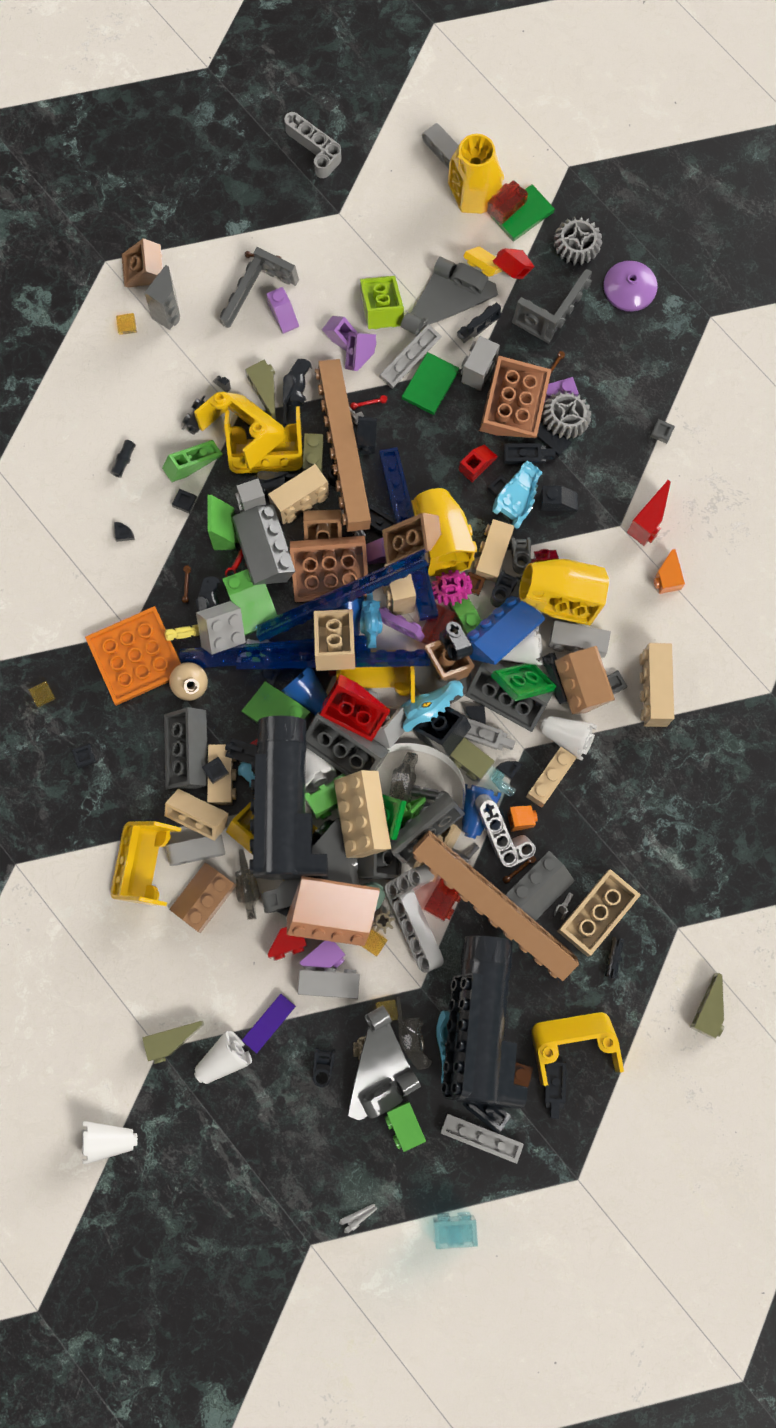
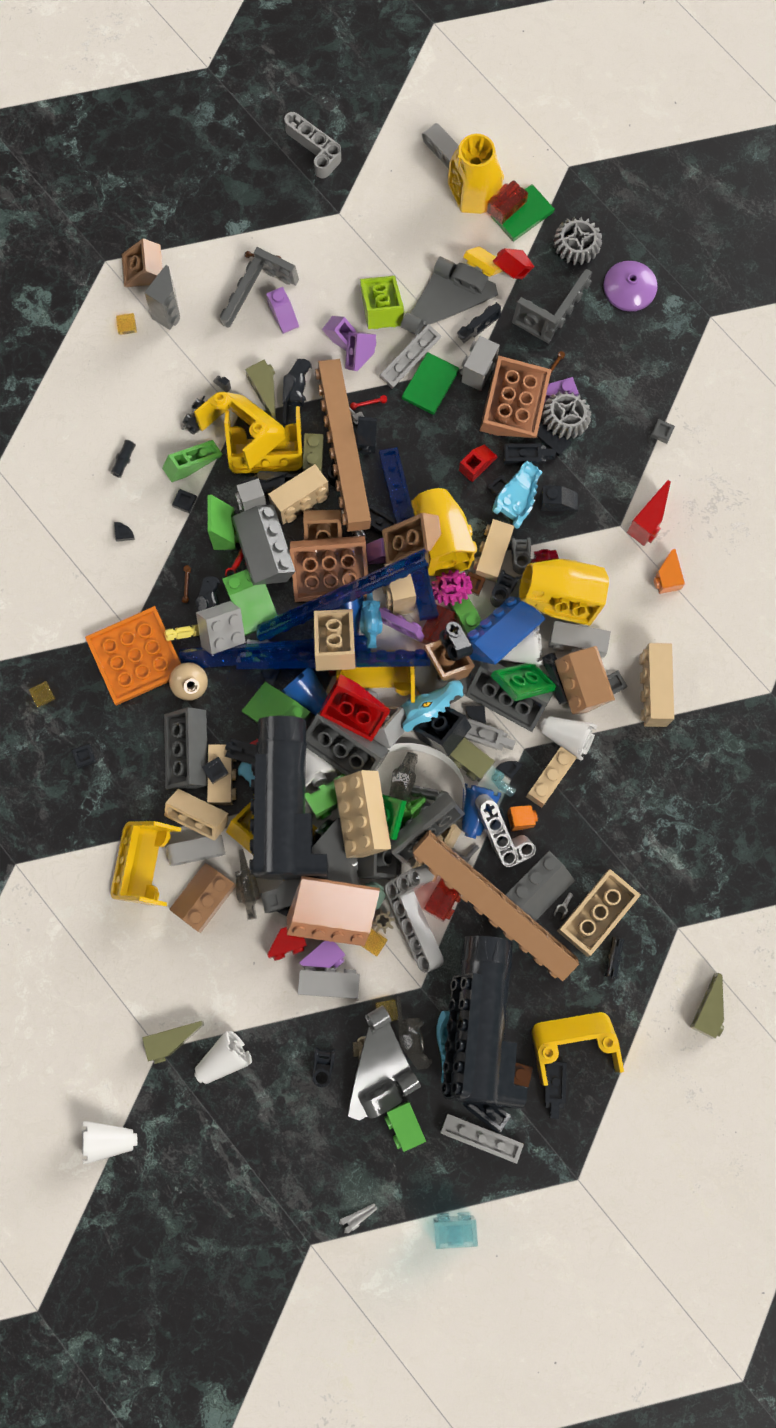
(268, 1023): dark purple tile -> none
(506, 879): reddish brown hinge -> none

